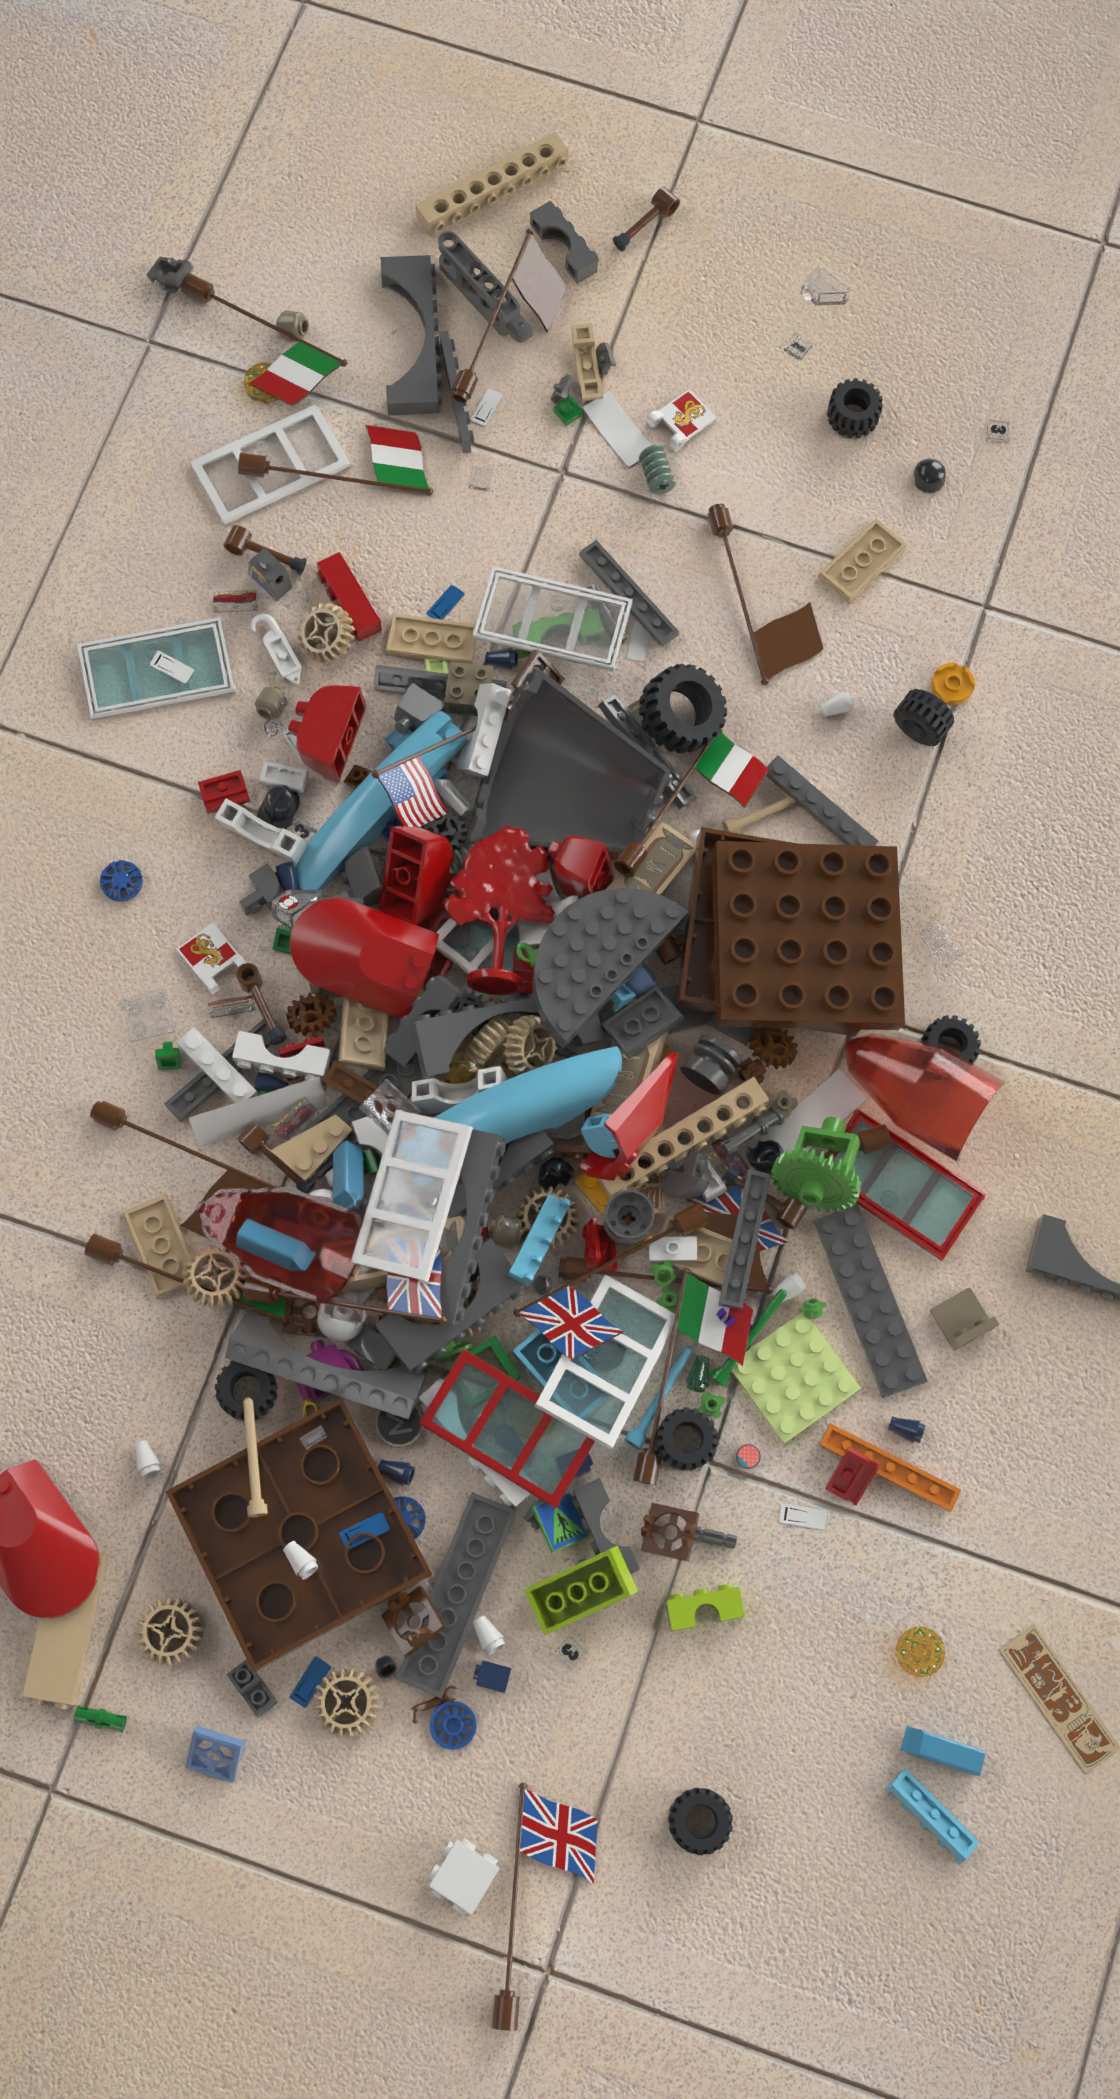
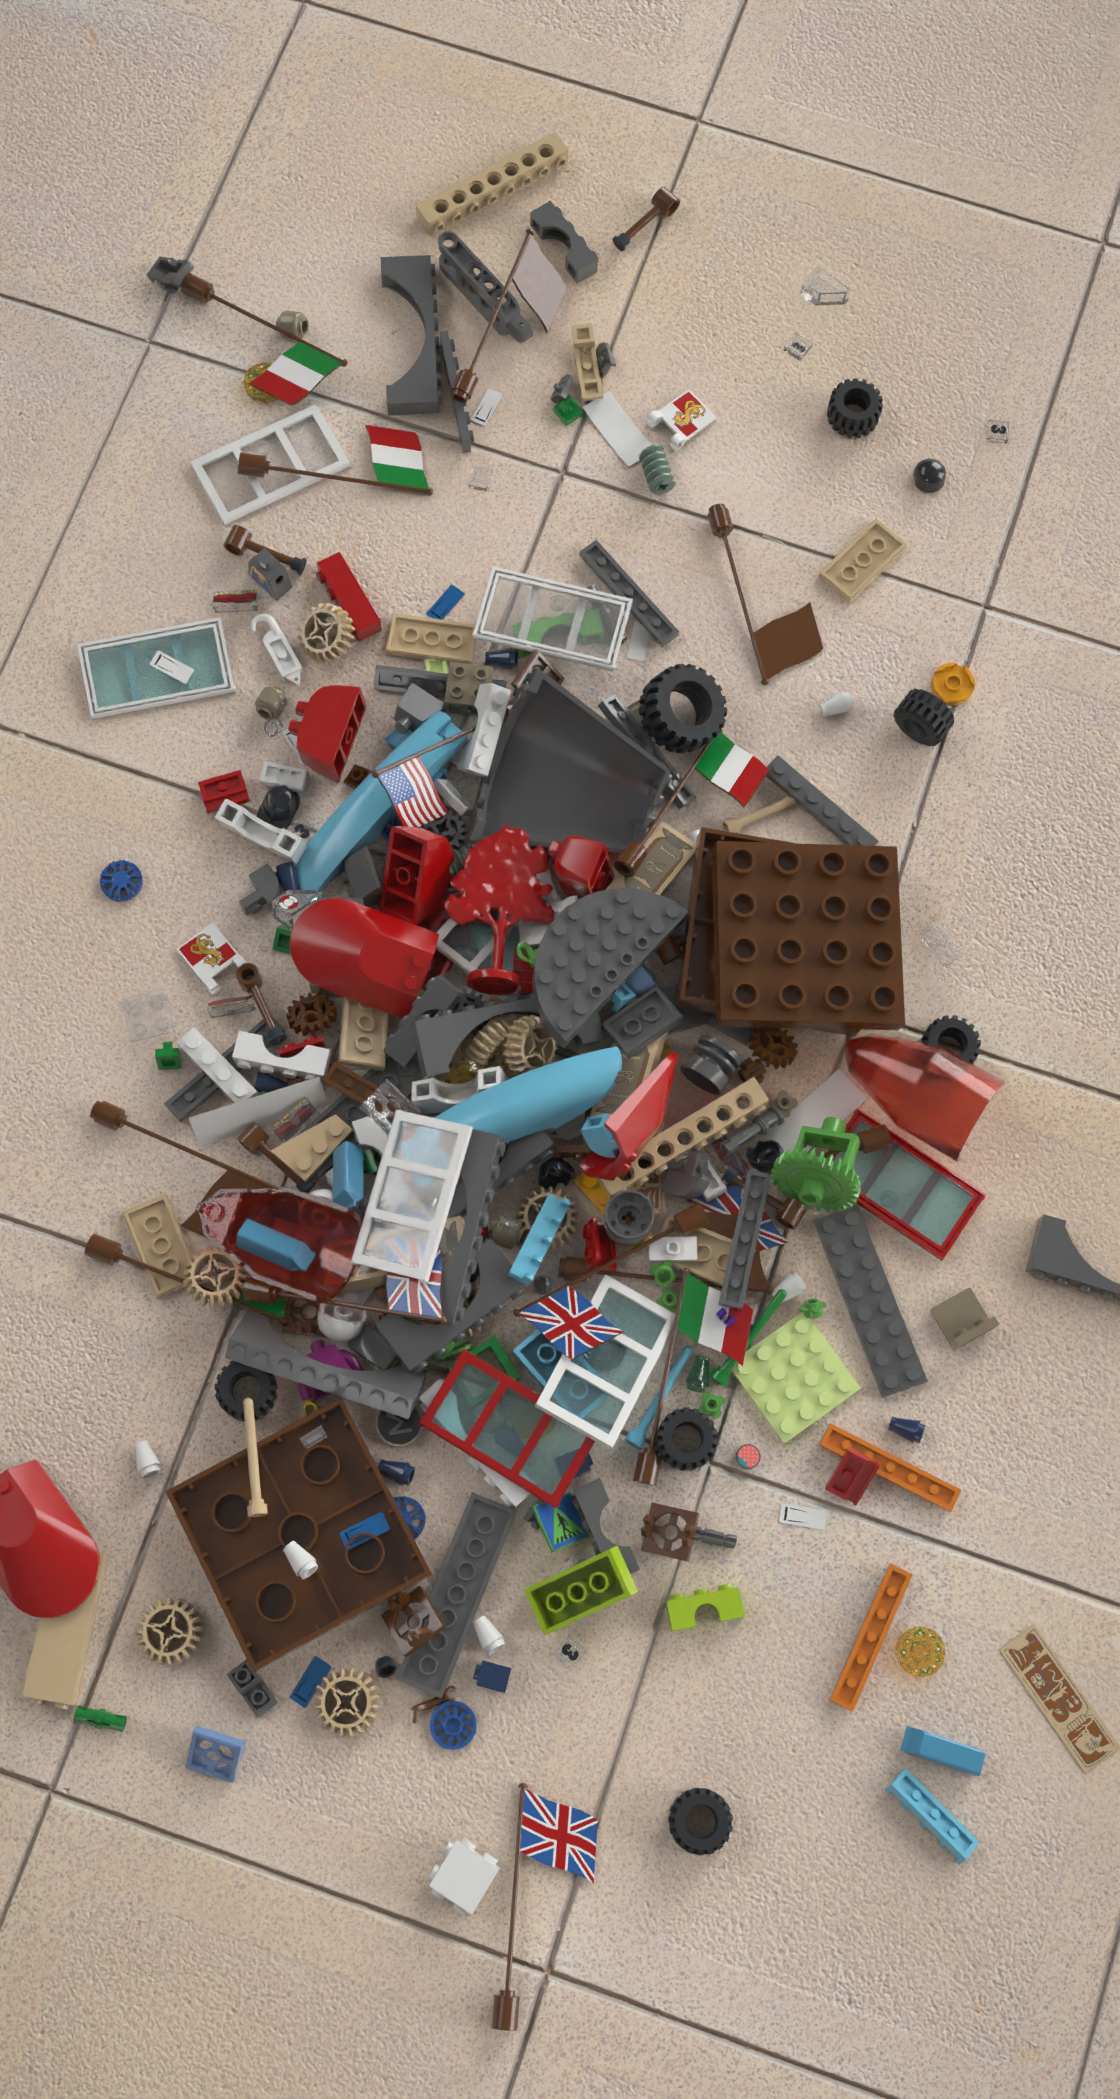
(870, 1637): none -> orange plate

